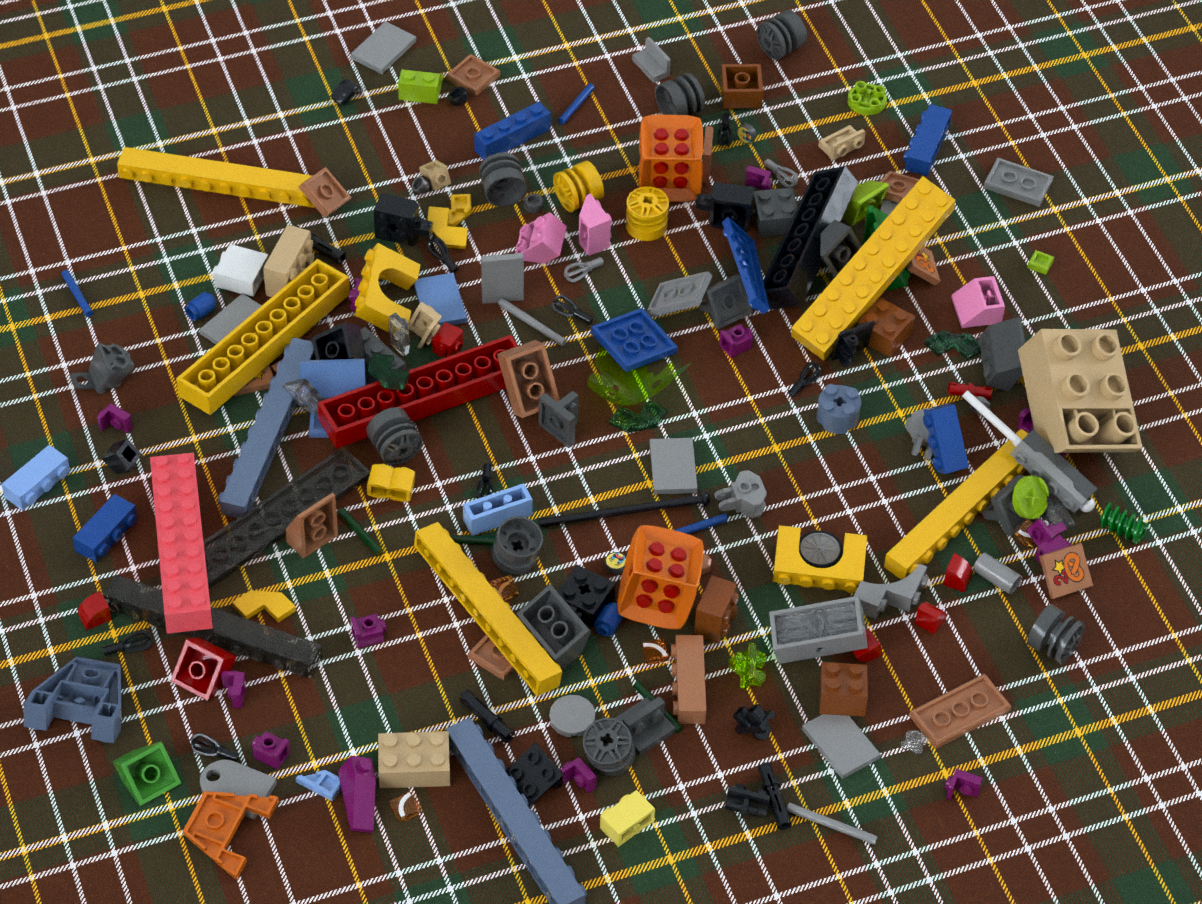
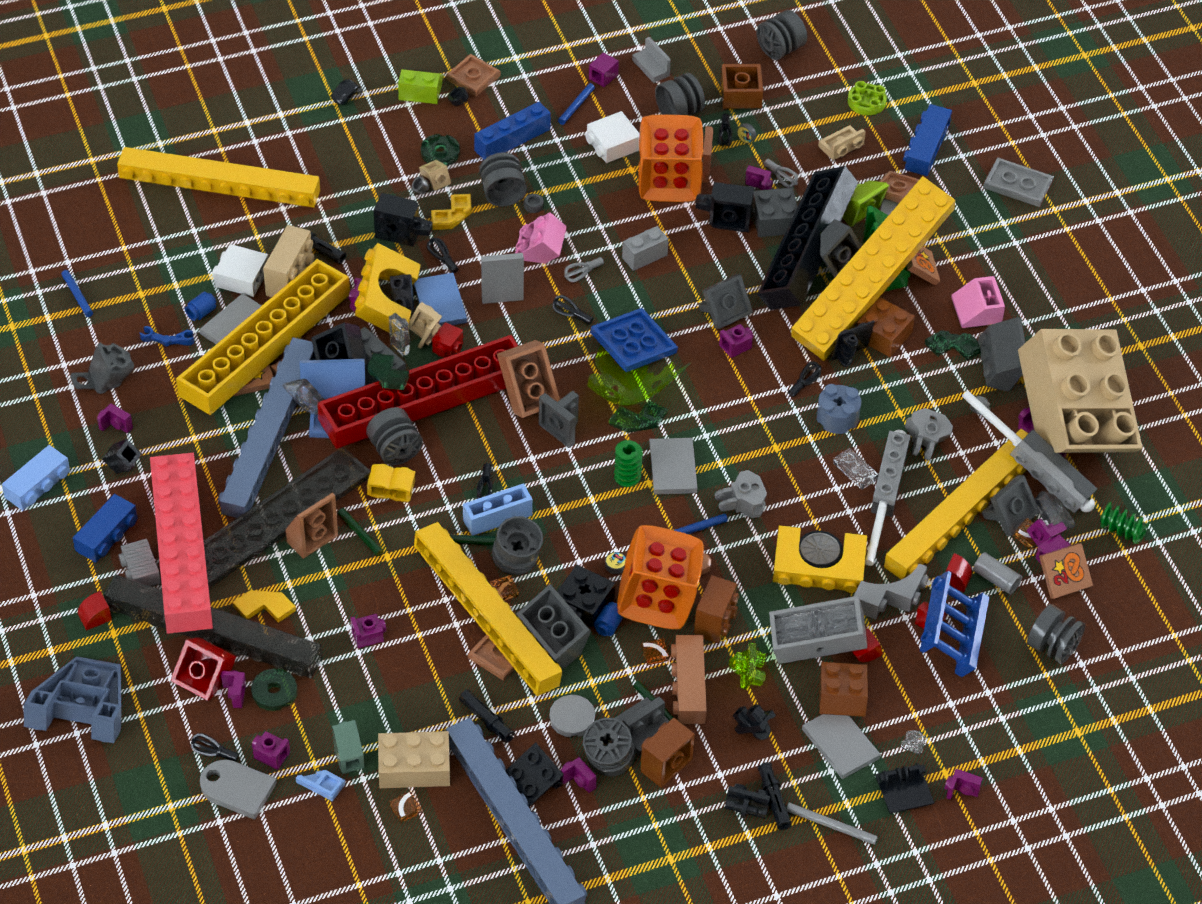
(124, 645): black piece -> none
(139, 563): none -> light grey brick
(147, 772): bright green slope -> none
(180, 338): none -> blue piece
(217, 820): orange wing -> none
(274, 678): none -> clear green tile
(325, 192): nougat tile -> none
(348, 746): none -> sand green slope
(358, 791): magenta slope -> none
(383, 47): light grey tile -> none
(402, 291): none -> black hips
(449, 144): none -> clear green tile
(452, 236): yellow tile -> none
(532, 322): light grey bar -> none
(576, 183): yellow wheel -> none
(594, 227): bright pink slope -> none
(603, 69): none -> magenta brick
(613, 137): none -> white brick
(627, 818): light yellow brick -> none
(628, 463): none -> green piece
(645, 248): none -> light grey brick
(647, 213): yellow wheel -> none
(667, 752): none -> dark orange brick
(679, 294): light grey tile -> none
(703, 498): black bar -> none
(748, 264): blue wing -> none
(855, 468): none -> clear plate
(887, 486): none -> light grey piece
(904, 788): none -> black hinge
(945, 438): blue brick -> none
(959, 389): red pin -> none
(960, 711): nougat tile -> none
(972, 623): none -> blue fence
(1030, 497): lime tile -> none
(1040, 262): lime tile -> none

